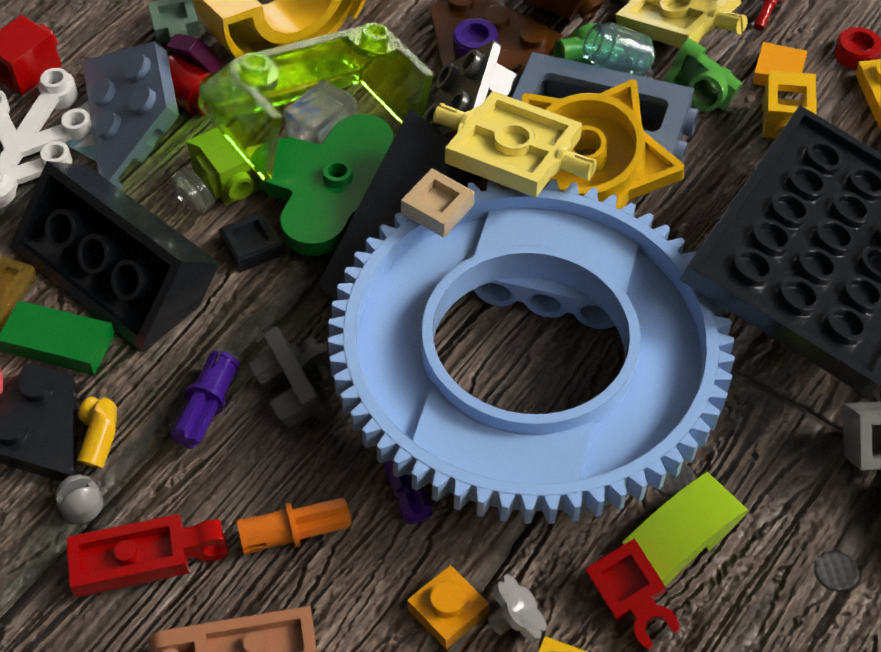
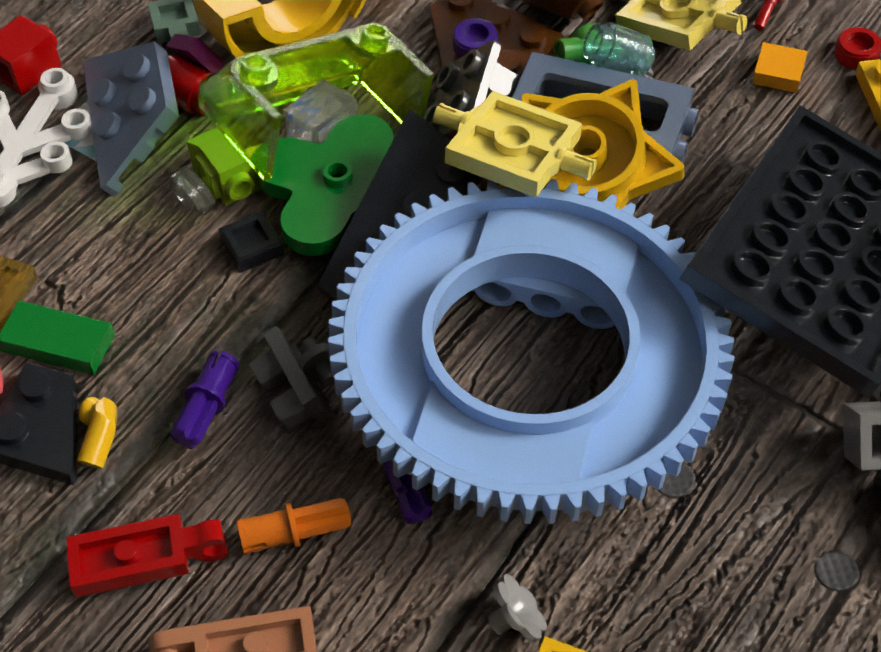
(78, 499): light grey hinge -> none
(112, 253): black slope -> none
(437, 202): tan plate -> none
(448, 607): light orange plate -> none
(630, 586): red plate -> none
(687, 524): lime slope -> none
(712, 83): bright green plate -> none
(779, 110): yellow brick -> none

